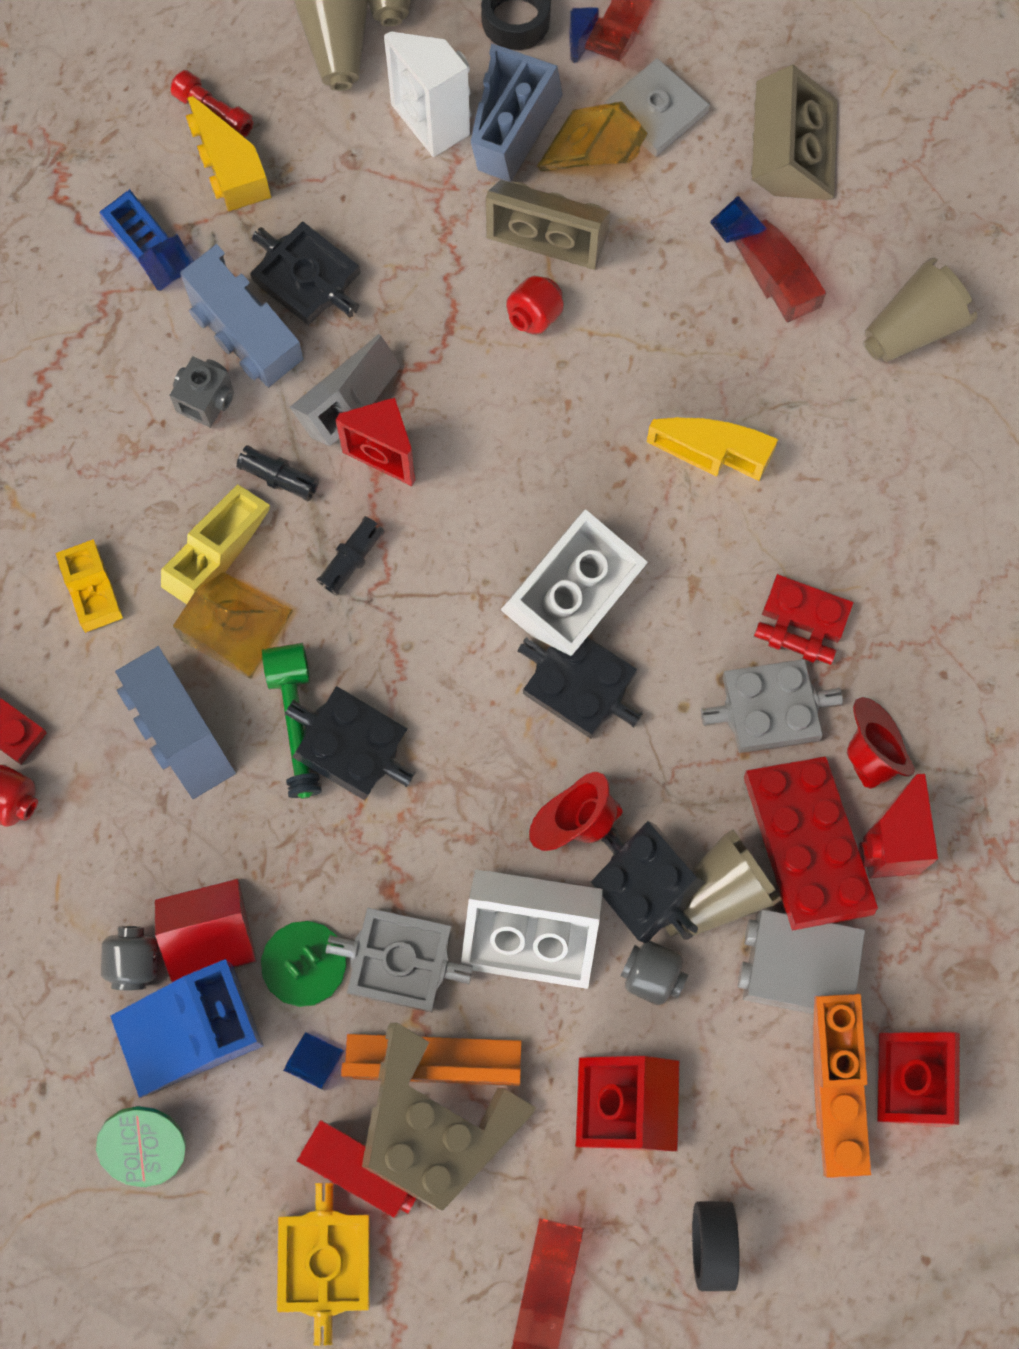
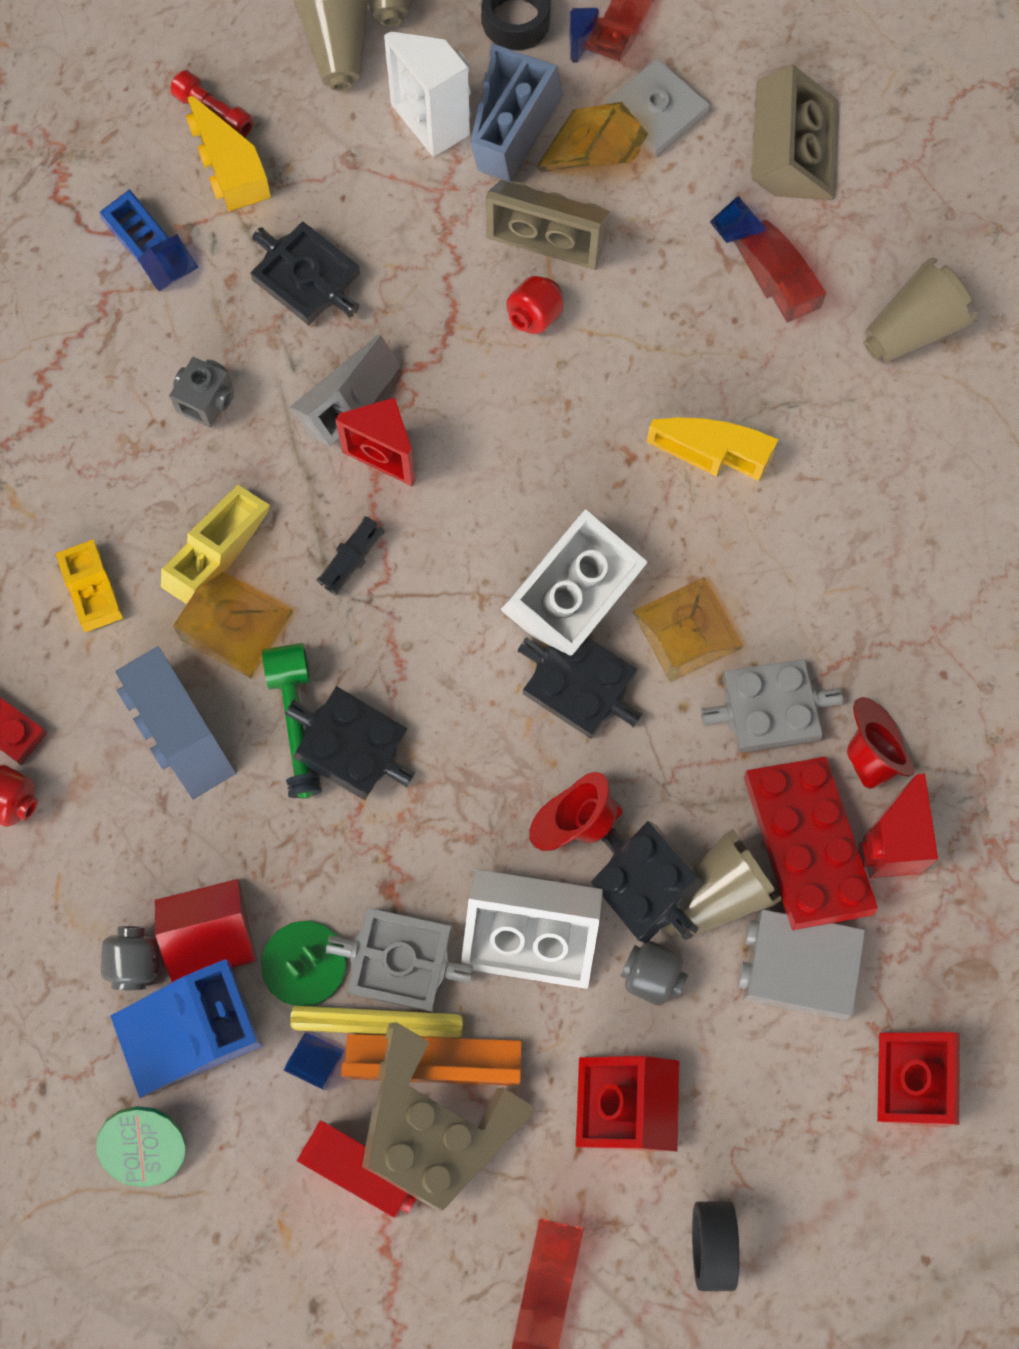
(239, 319): sand blue wedge -> none
(277, 473): black pin -> none
(323, 1263): yellow plate -> none
(374, 1021): none -> light yellow axle
(687, 629): none -> clear yellow slope
(806, 609): red plate -> none
(840, 1084): orange slope -> none

